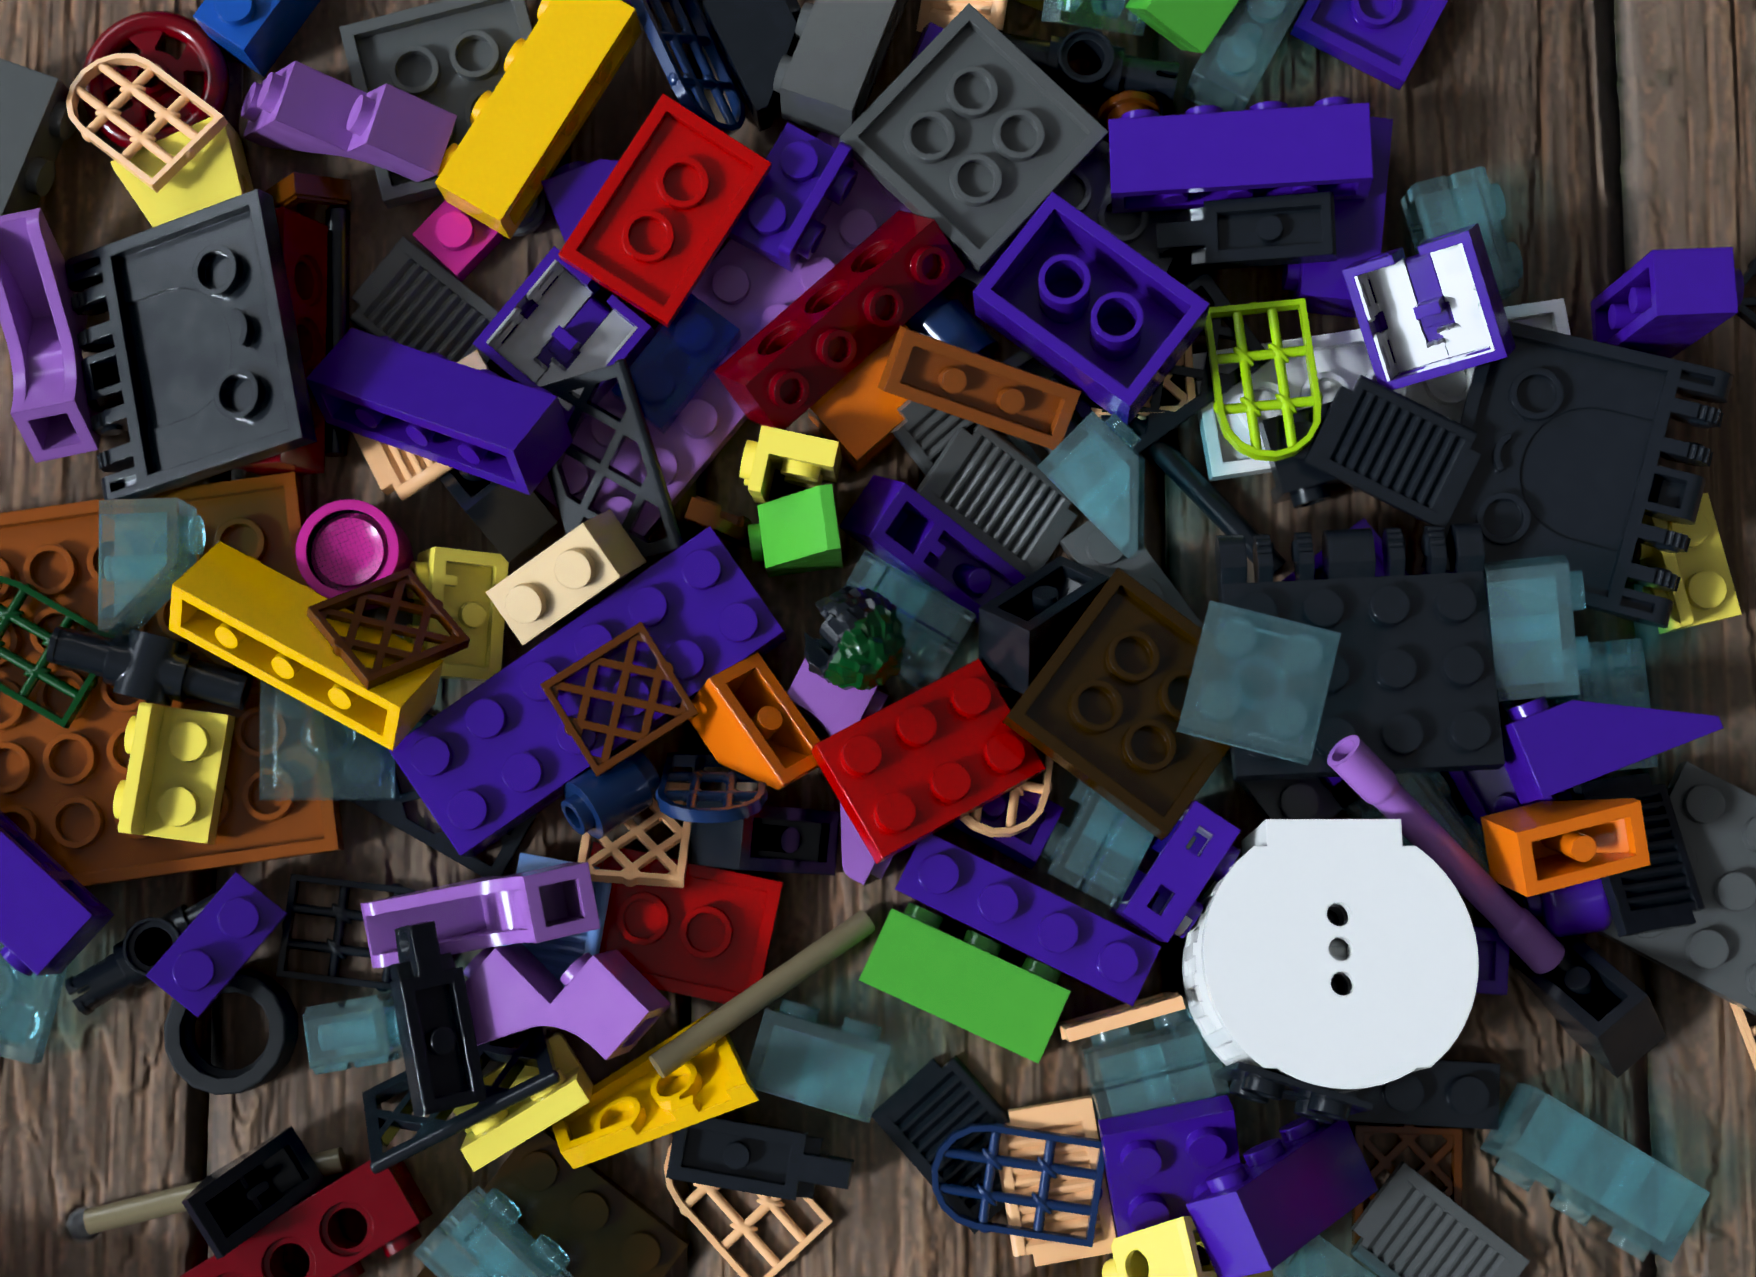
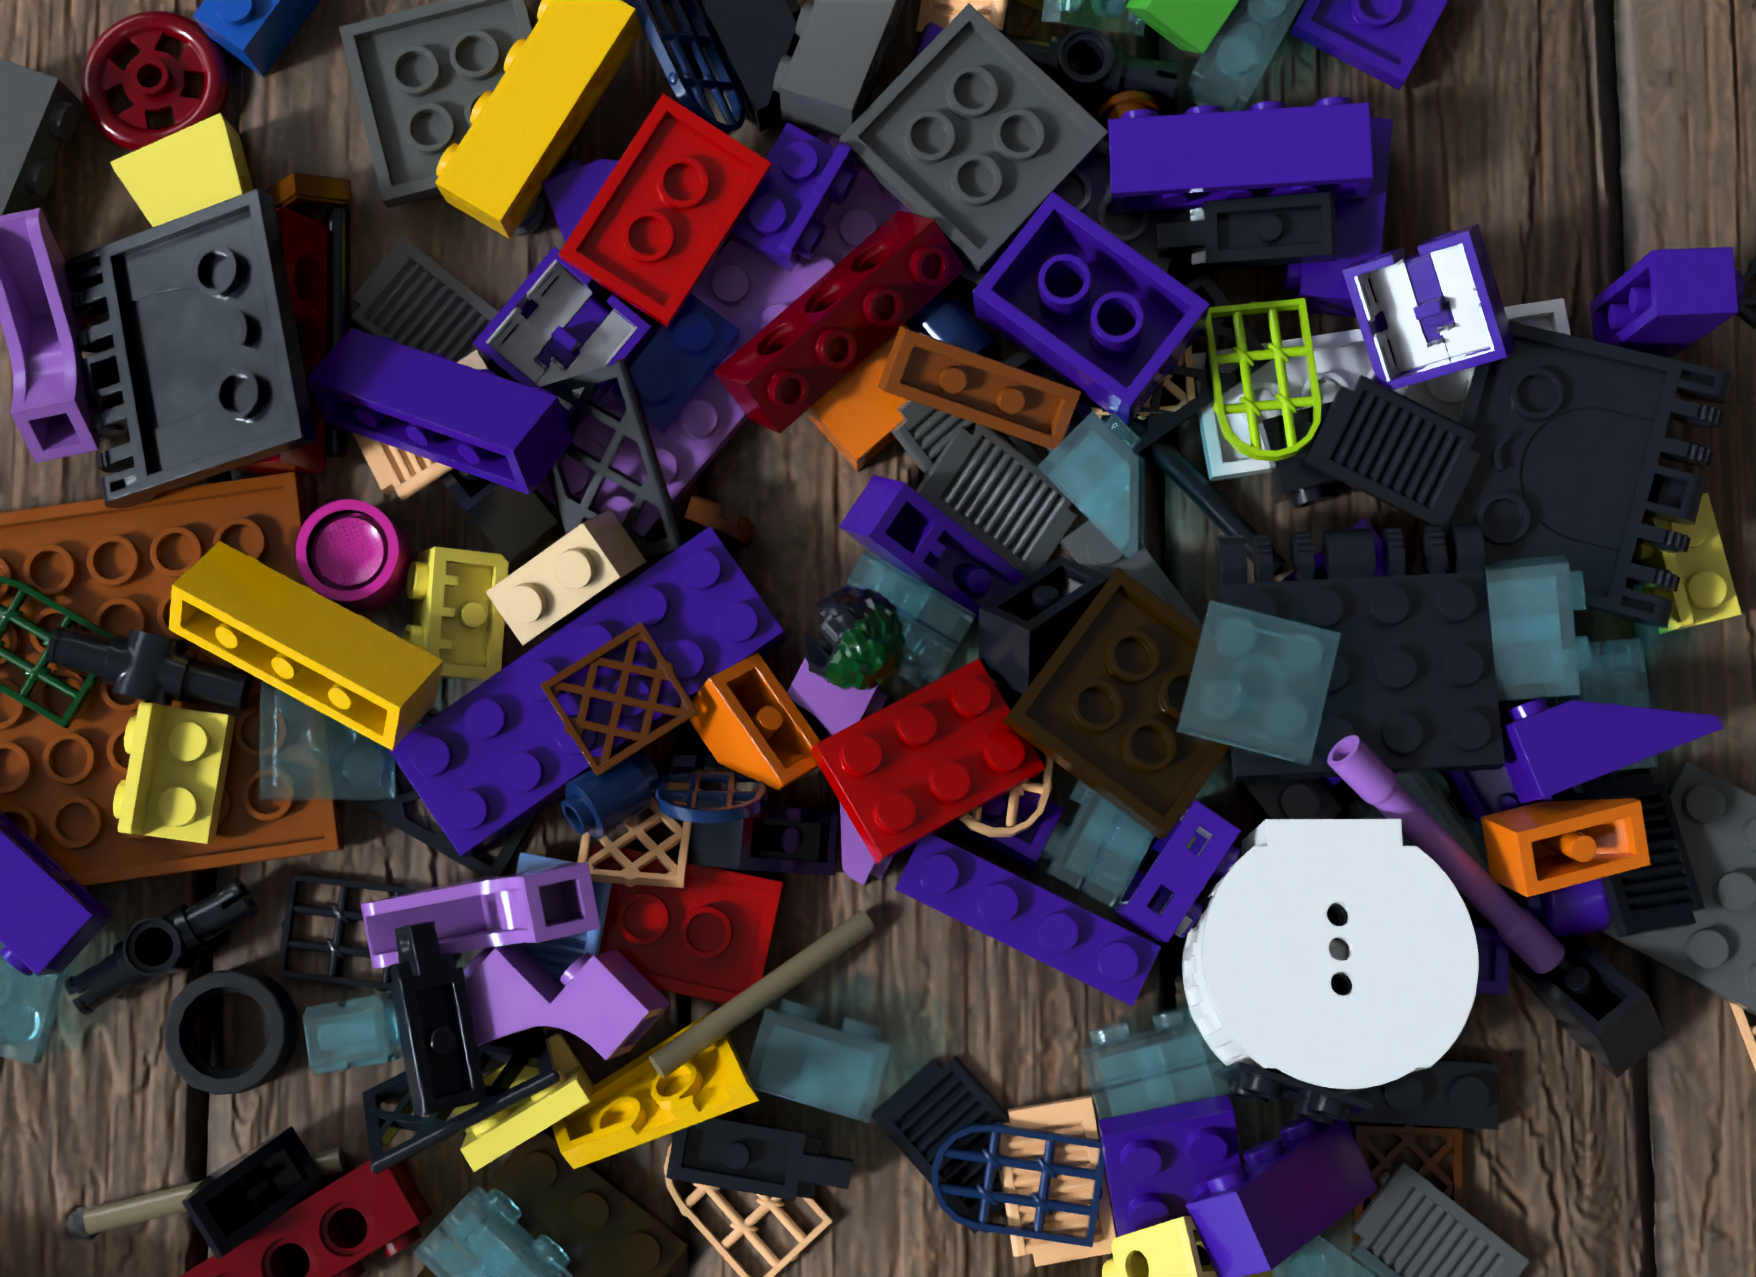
(141, 555): clear light blue slope -> none
(162, 115): light nougat window -> none
(216, 944): dark purple plate -> none
(323, 115): medium lavender arch -> none
(369, 594): reddish brown window -> none
(456, 239): dark pink plate -> none
(797, 533): bright green slope -> none
(798, 456): light yellow bracket -> none
(966, 981): bright green brick -> none
(1120, 1016): light nougat window -> none
(1460, 201): clear light blue brick -> none
(1593, 1174): clear light blue brick -> none

